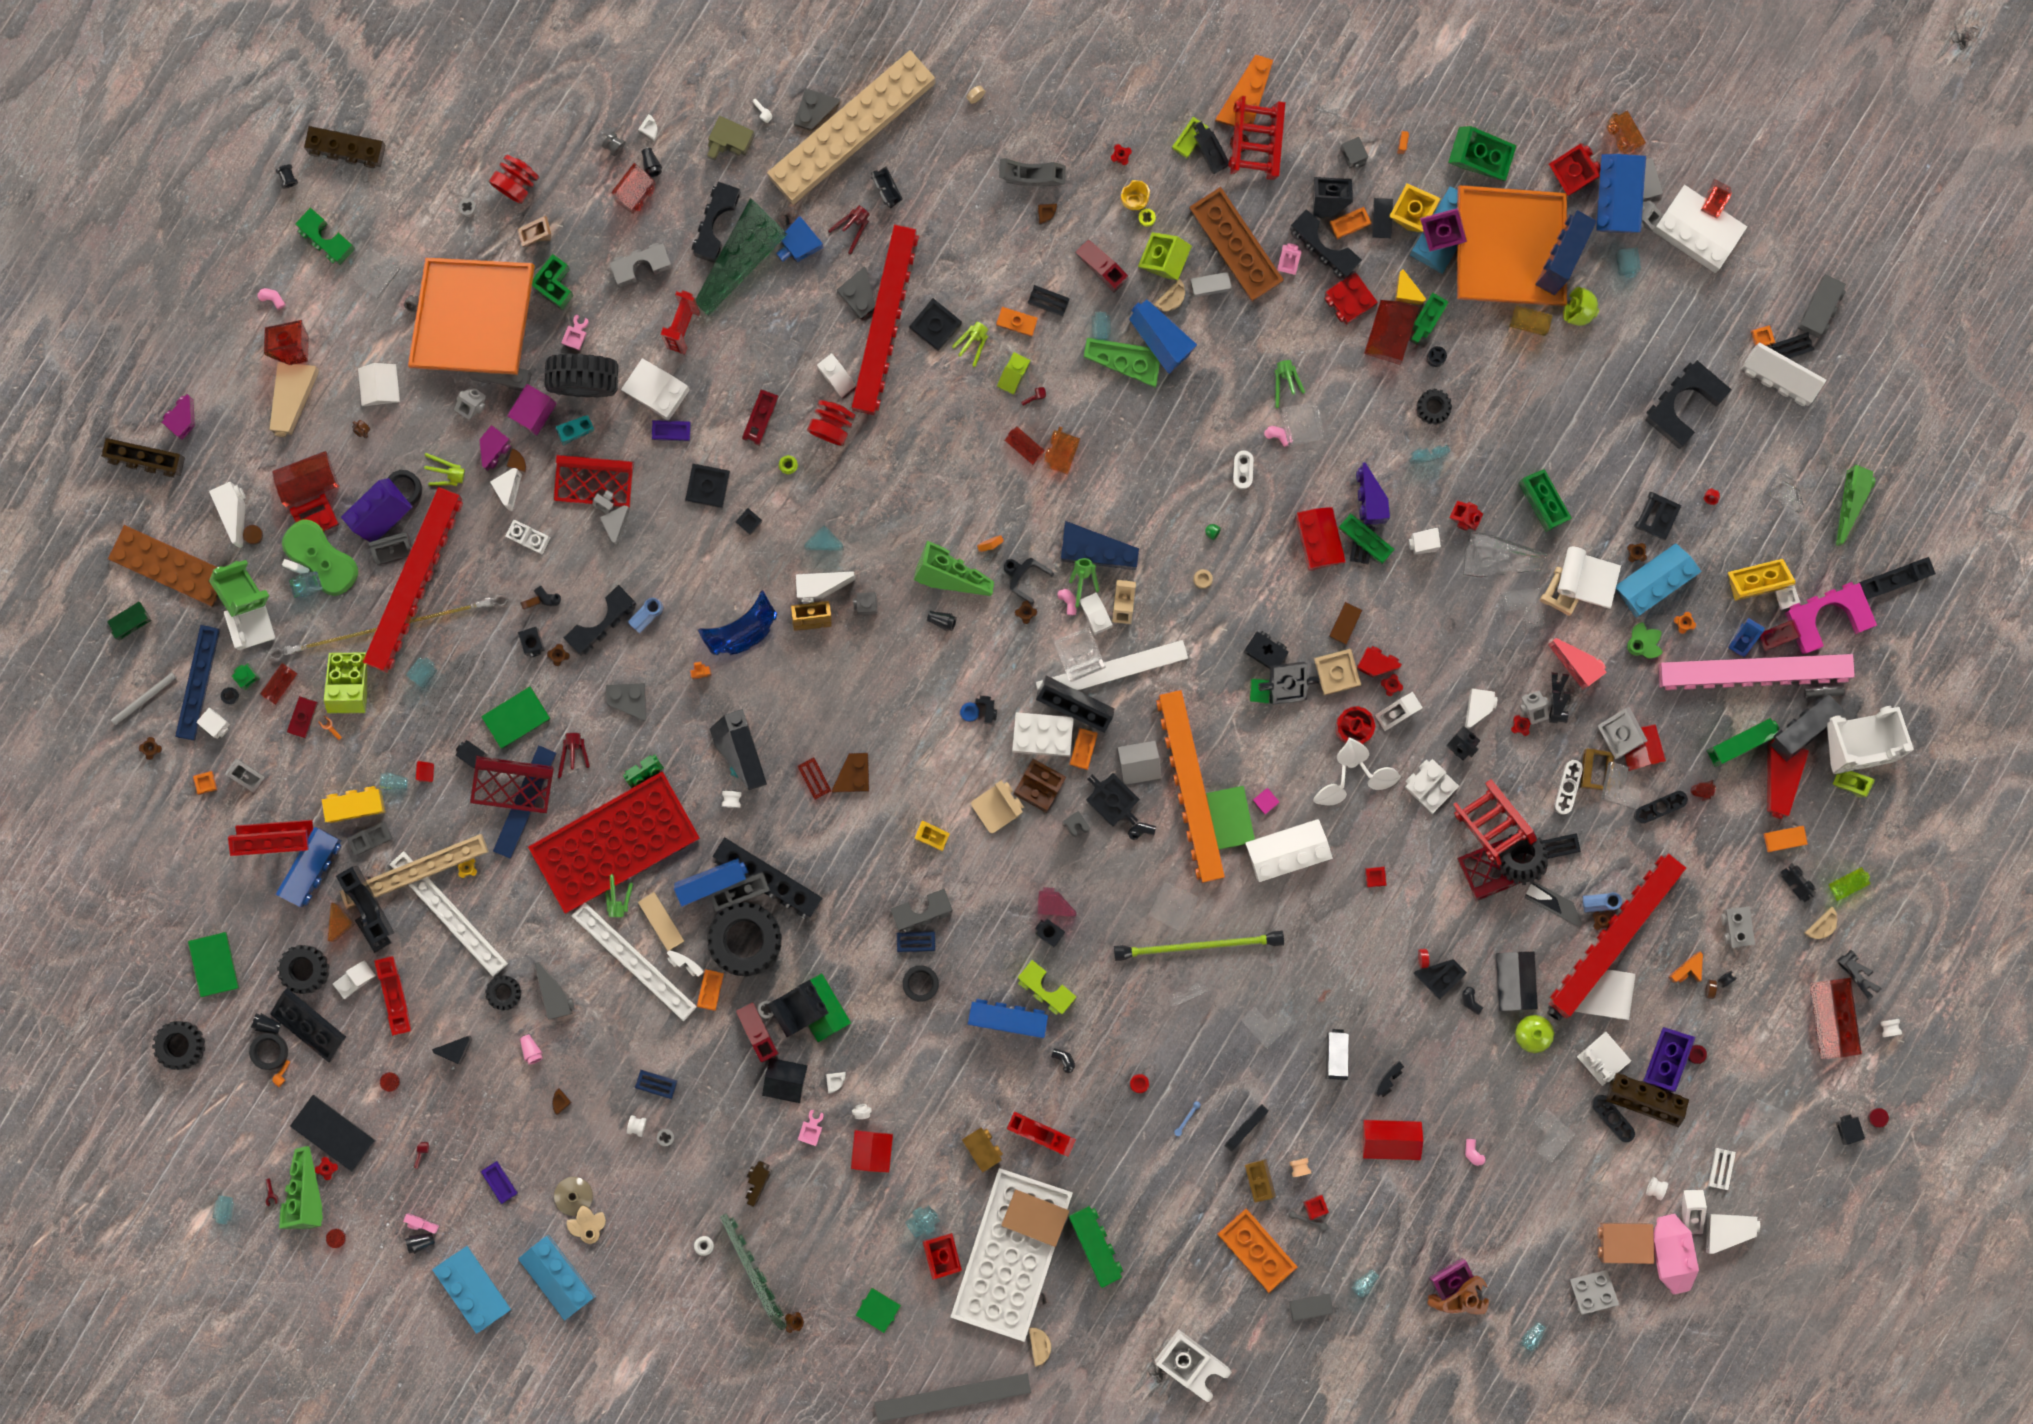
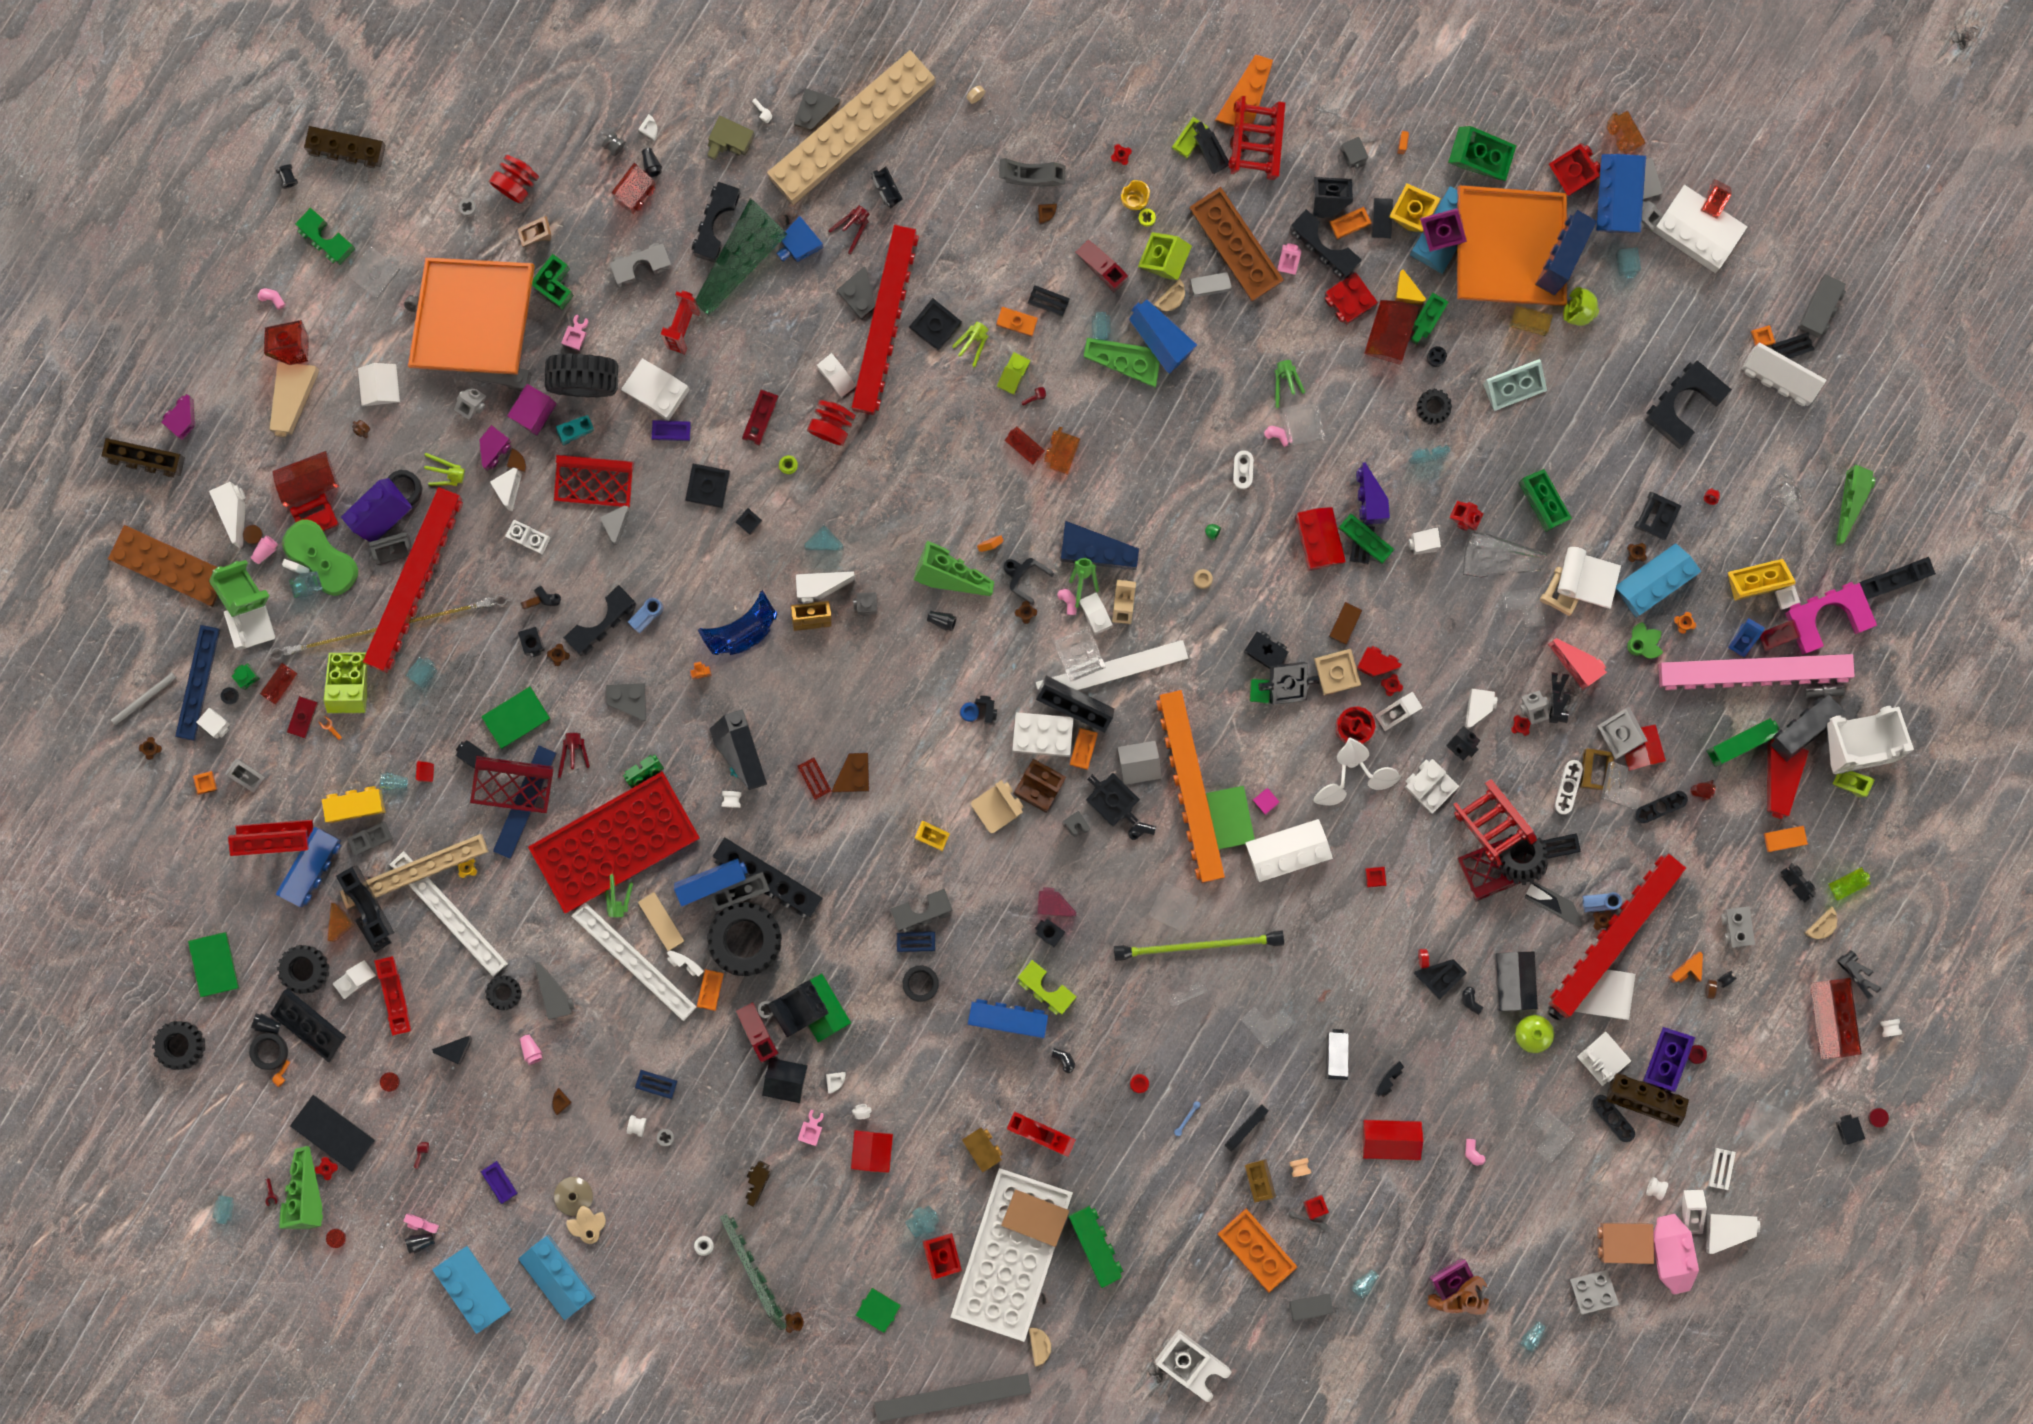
(129, 621): dark green panel -> none
(264, 549): none -> bright pink cone
(603, 503): light grey tile -> none
(1515, 385): none -> light aqua slope

